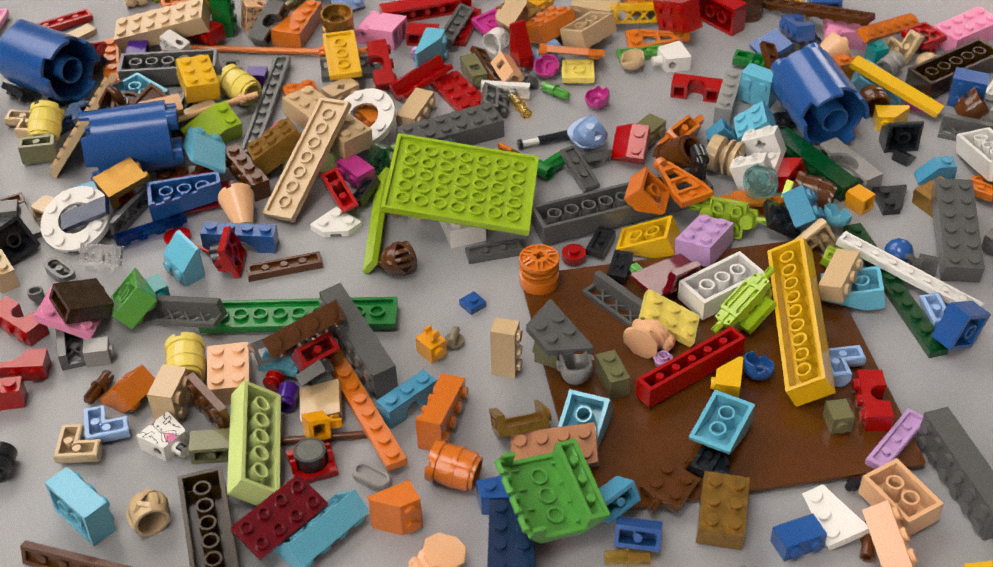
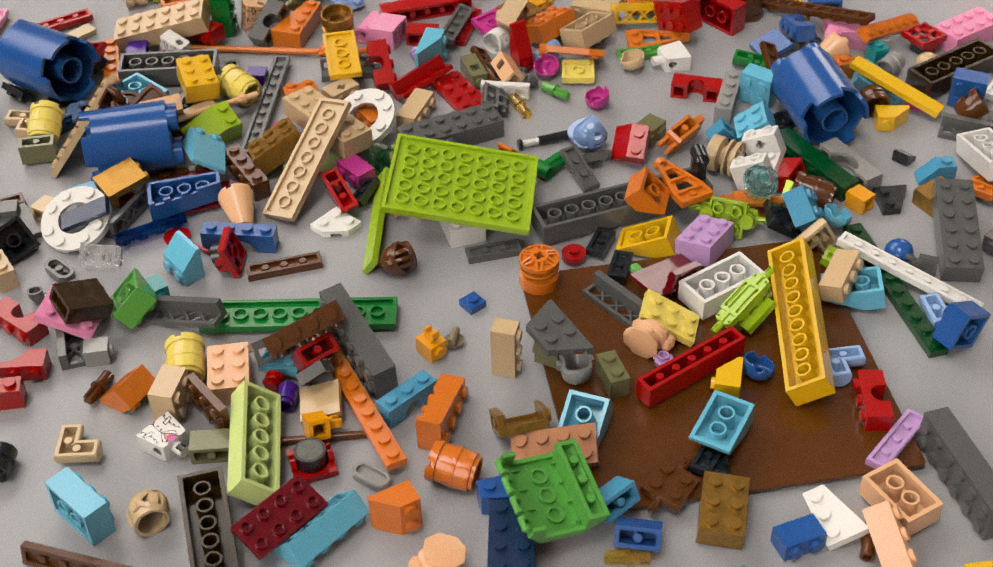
(106, 430): light blue brick -> none
(677, 150): reddish brown piece -> none
(838, 416): olive brick -> none
(853, 483): black bar -> none
(901, 136): black slope -> none
(907, 46): tan brick -> none

